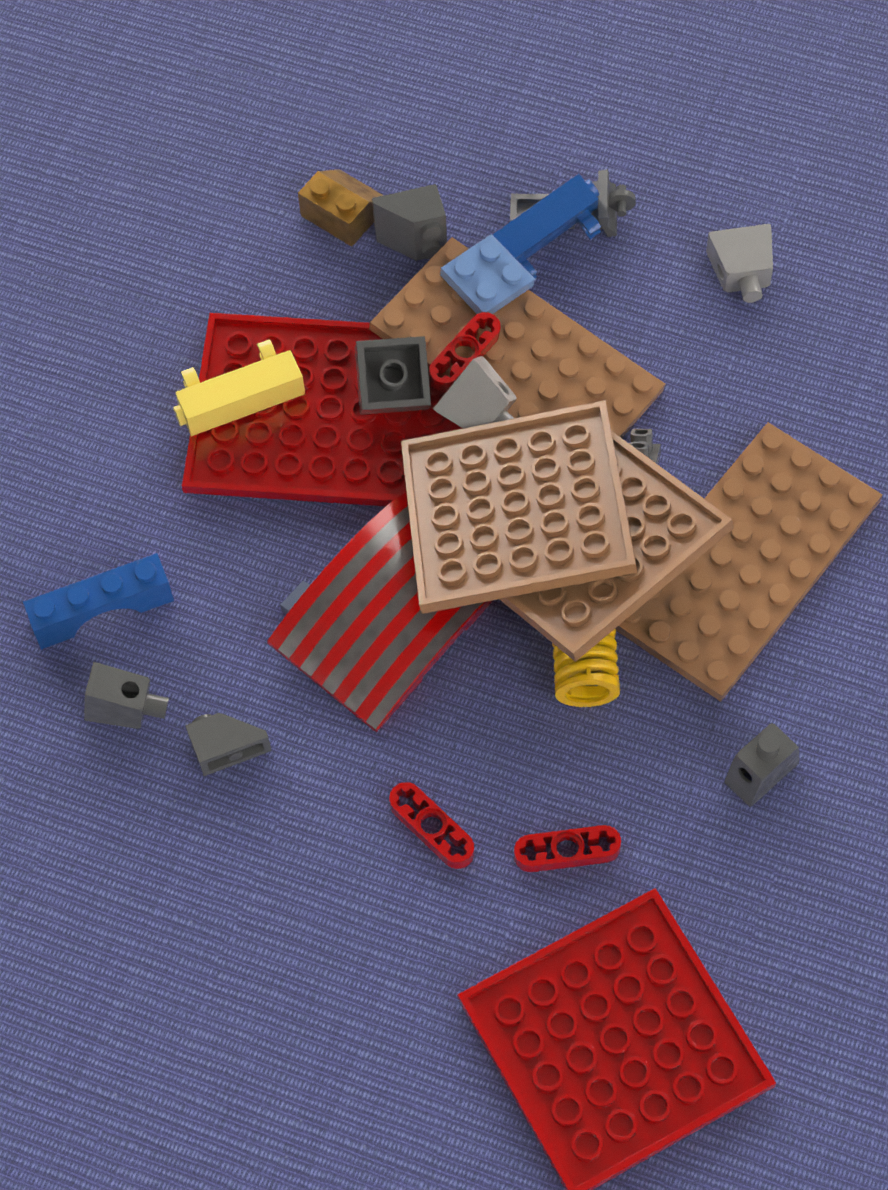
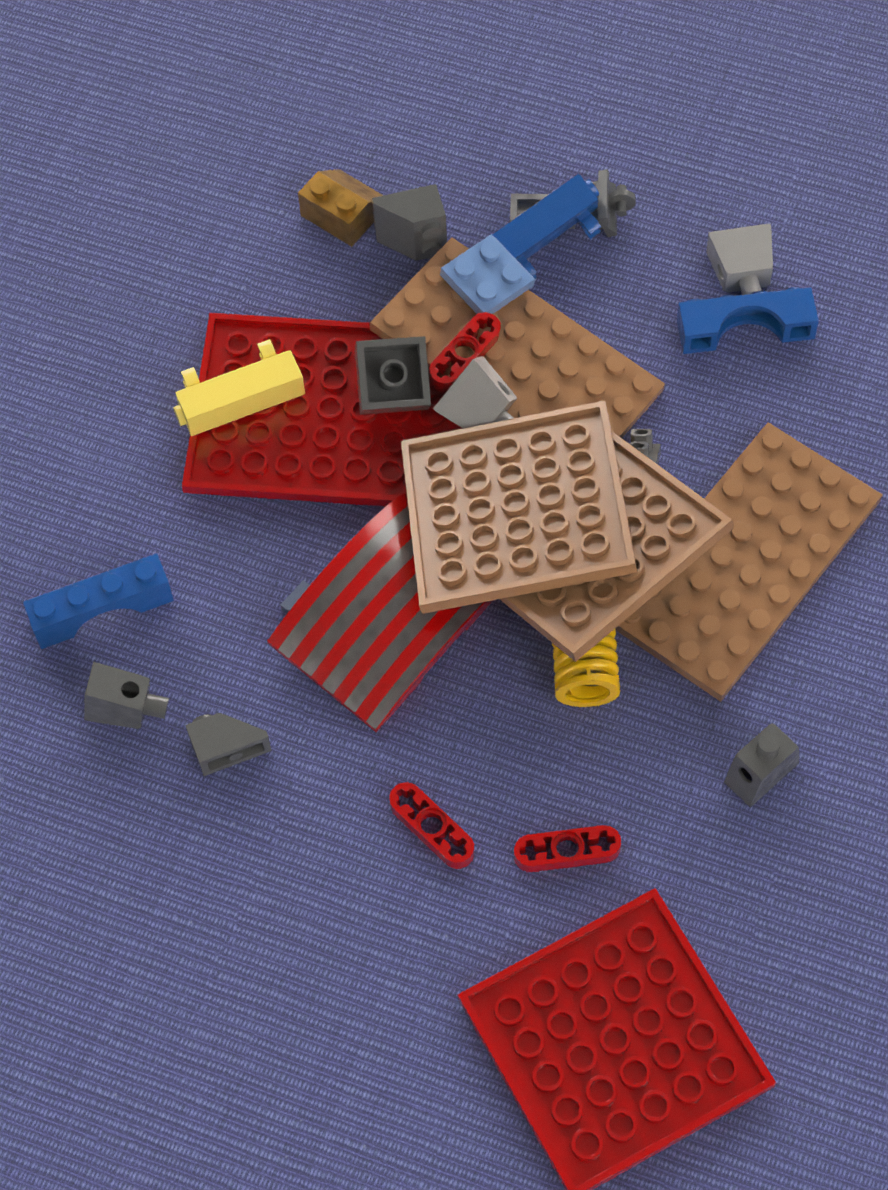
(786, 313): none -> blue arch

